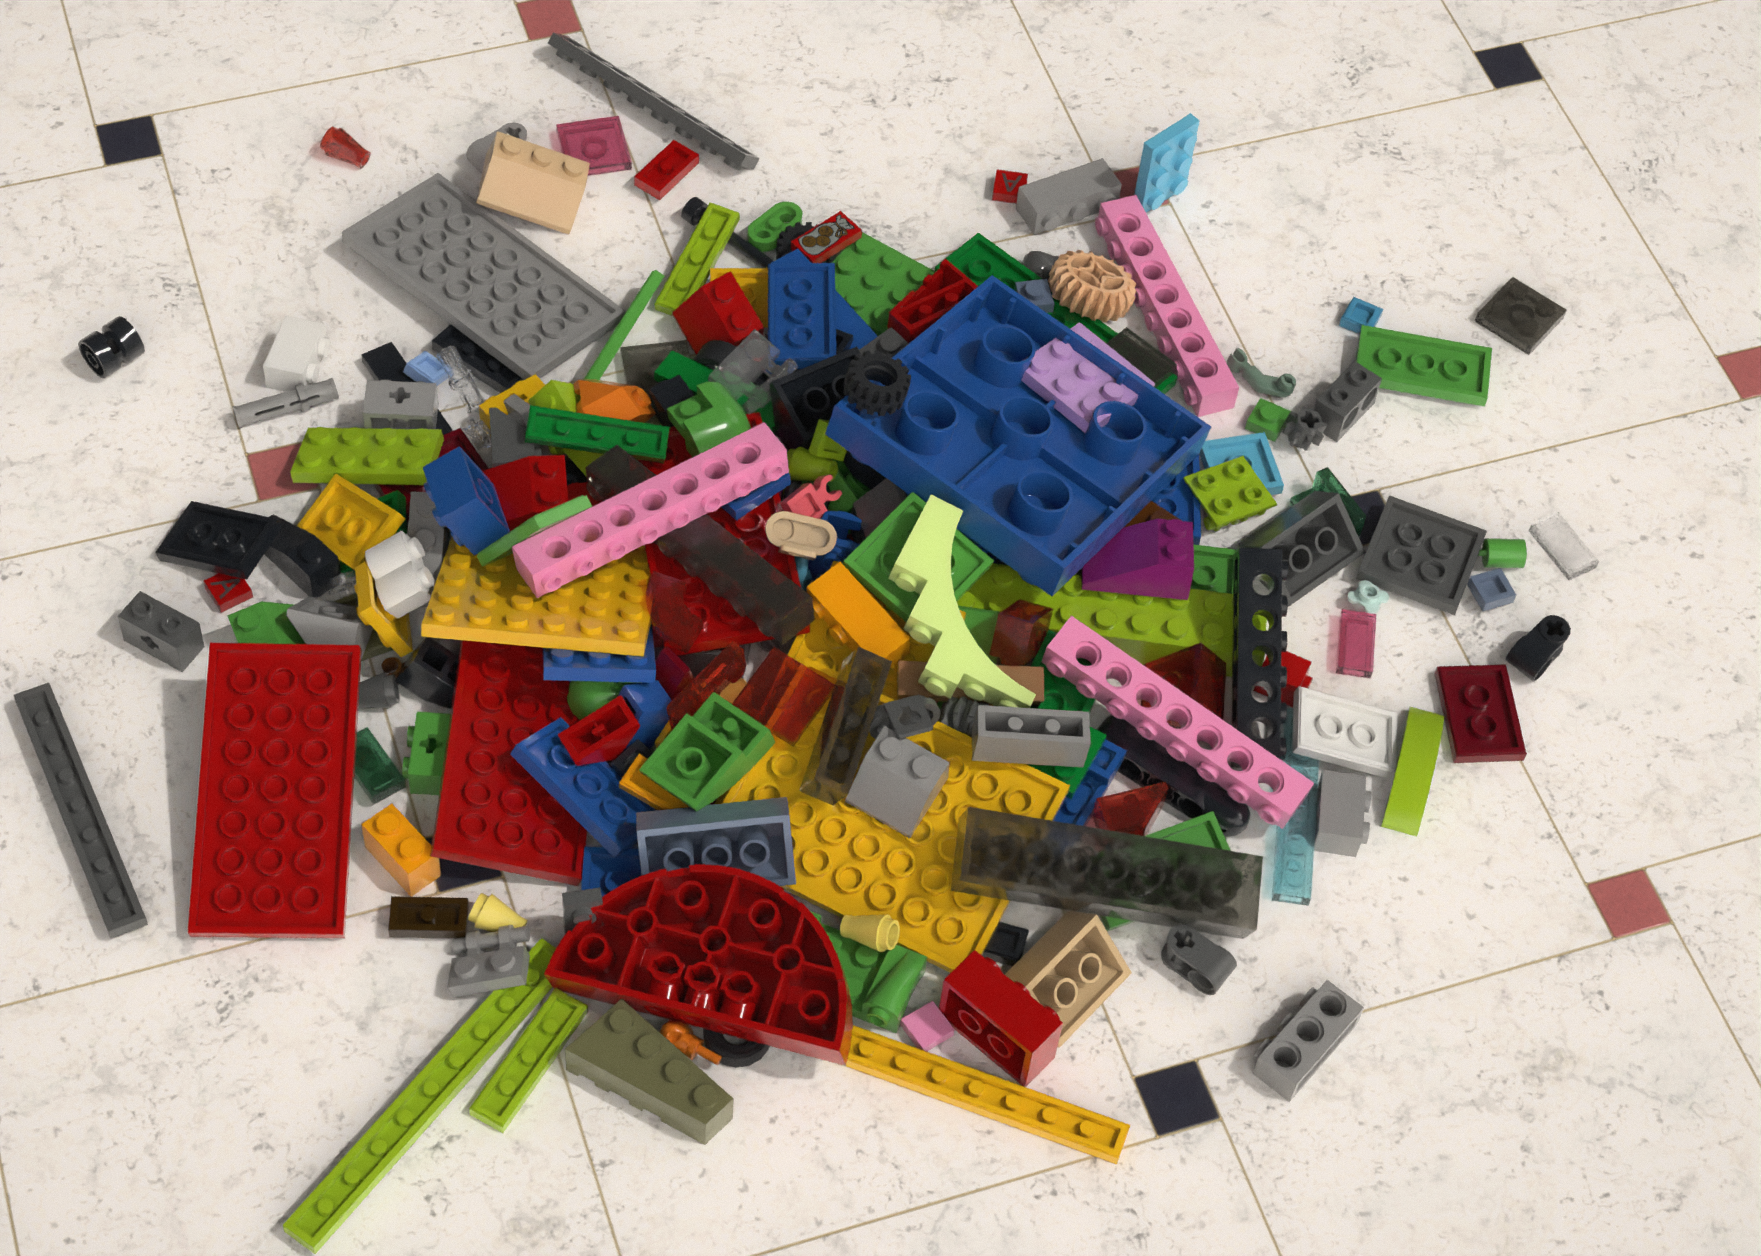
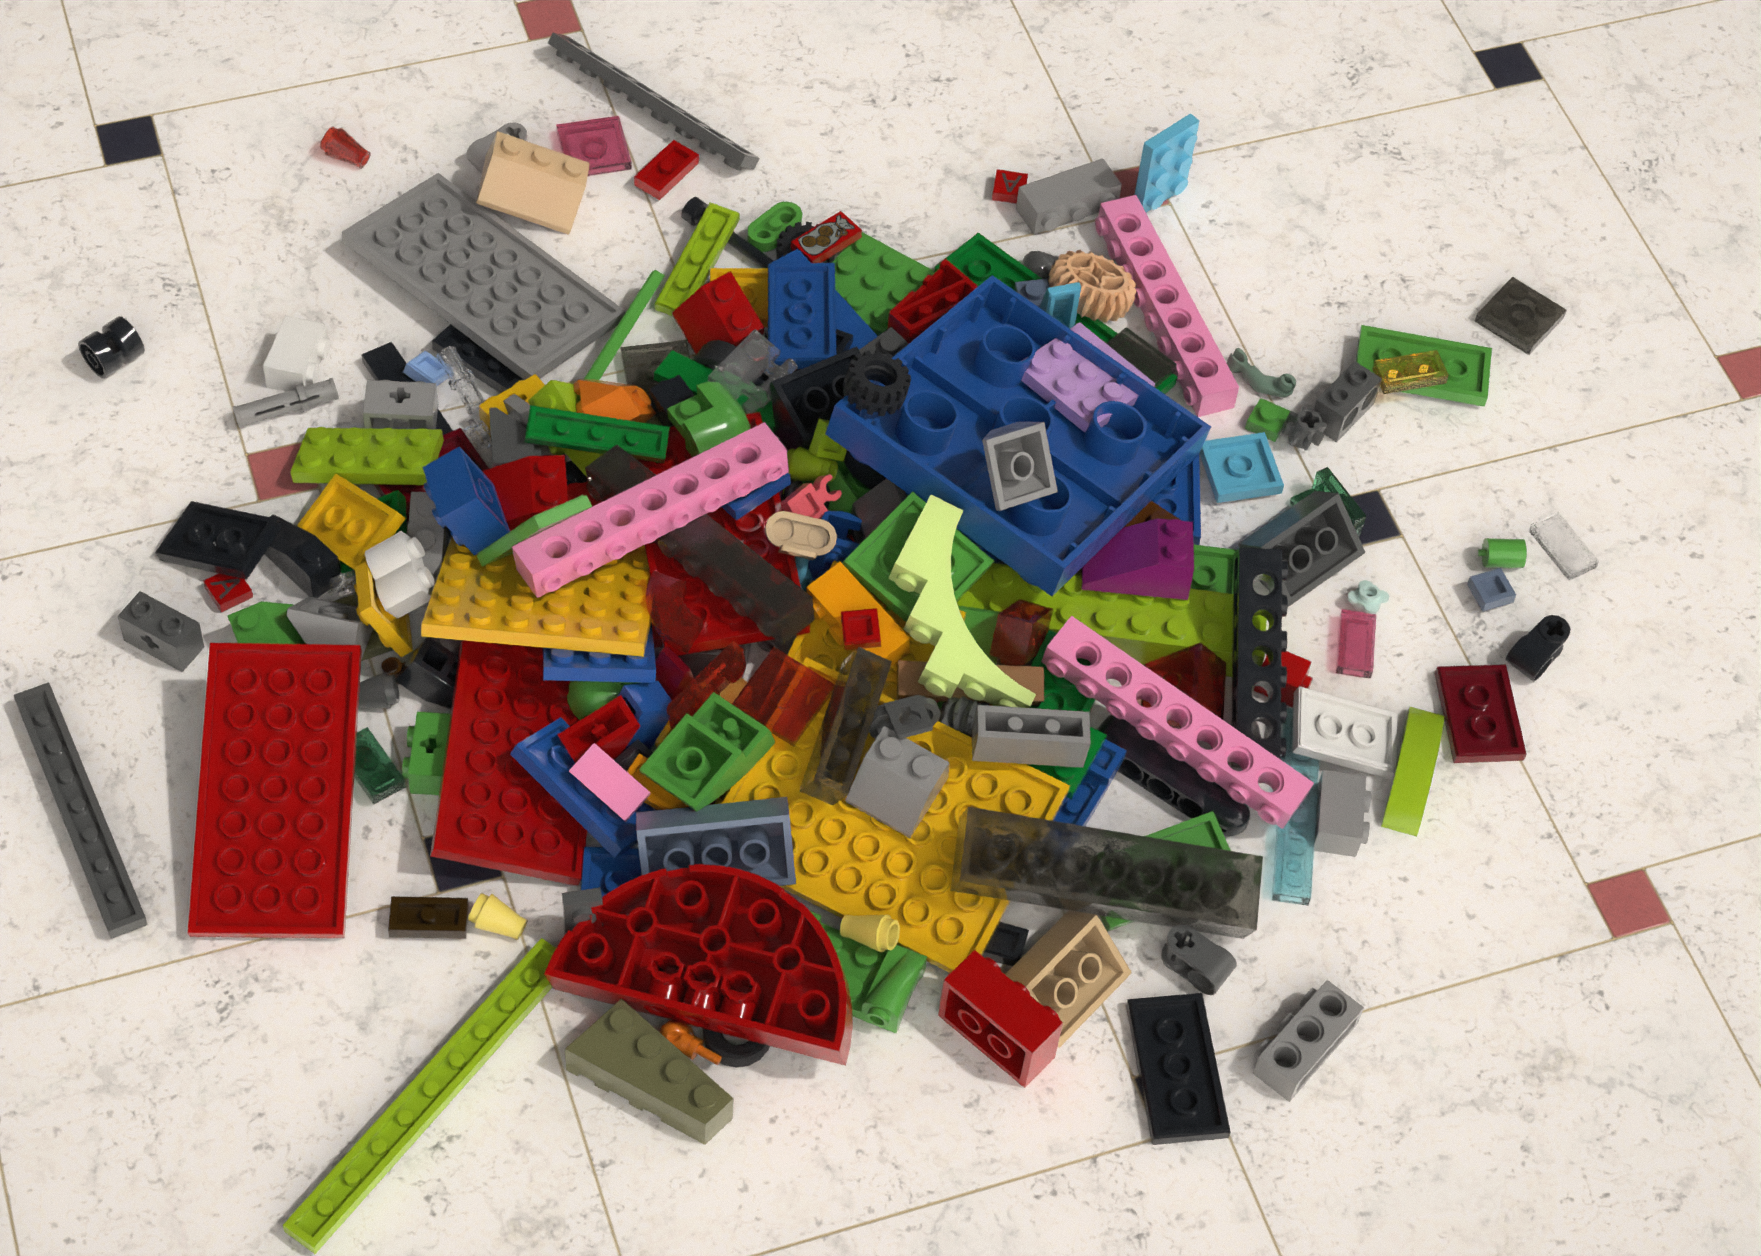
(400, 849): light orange brick -> none
(493, 969): light grey plate -> none
(528, 1060): lime tile -> none
(610, 782): none -> bright pink tile
(860, 629): none -> red tile
(927, 1027): bright pink tile -> none
(987, 1095): yellow tile -> none
(1019, 464): none -> light grey slope
(1062, 303): none -> medium azure slope
(1130, 810): clear red slope -> none
(1177, 1069): none -> black tile
(1229, 493): lime hinge -> none
(1359, 314): dark azure tile -> none
(1410, 371): none -> clear yellow plate
(1421, 555): dark grey plate -> none

